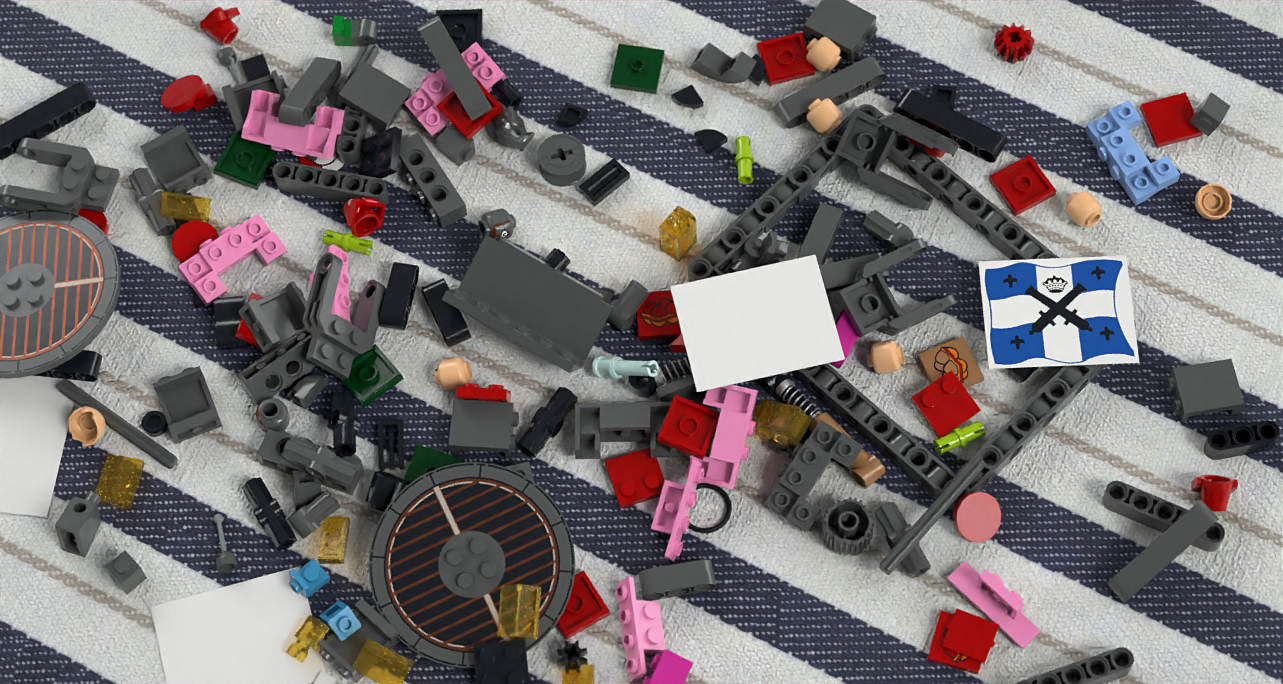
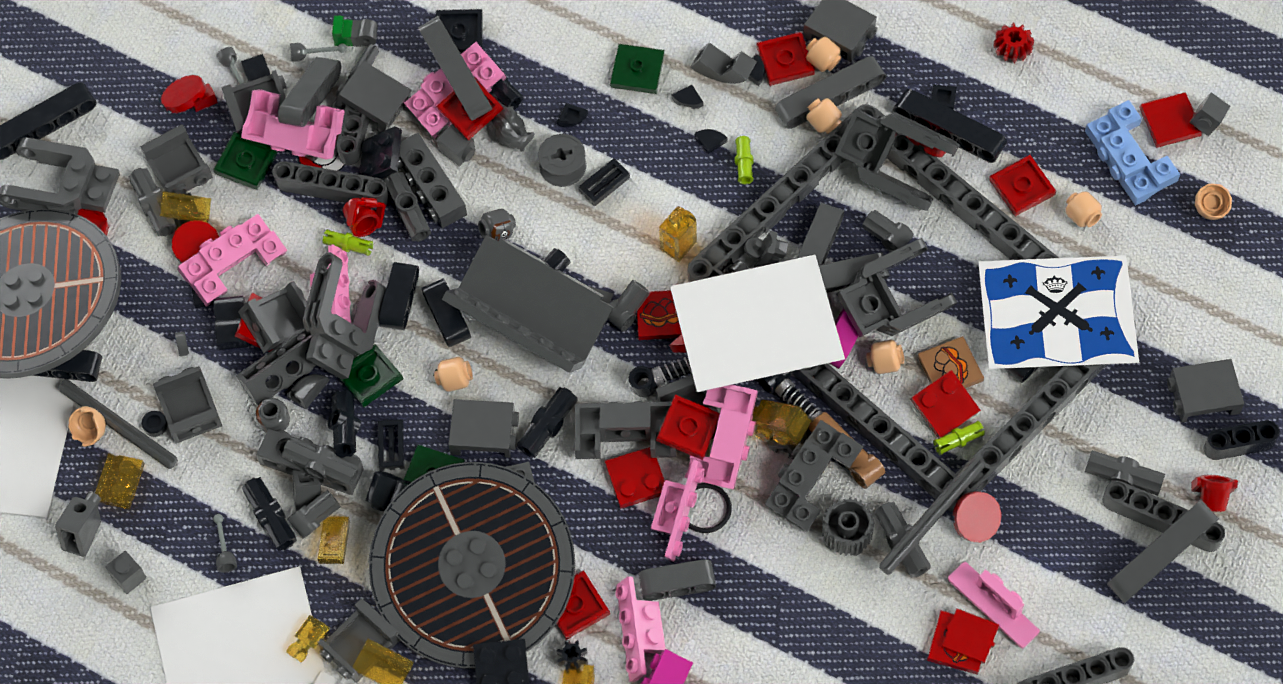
(181, 343): none -> dark grey tile
(220, 26): red piece -> none
(299, 51): none -> hinge
(308, 579): dark azure bracket -> none
(340, 620): dark azure bracket -> none
(413, 216): none -> dark grey piece
(492, 393): red plate -> none
(519, 611): clear yellow panel -> none
(617, 367): light aqua pin -> none
(1125, 470): none -> dark grey piece

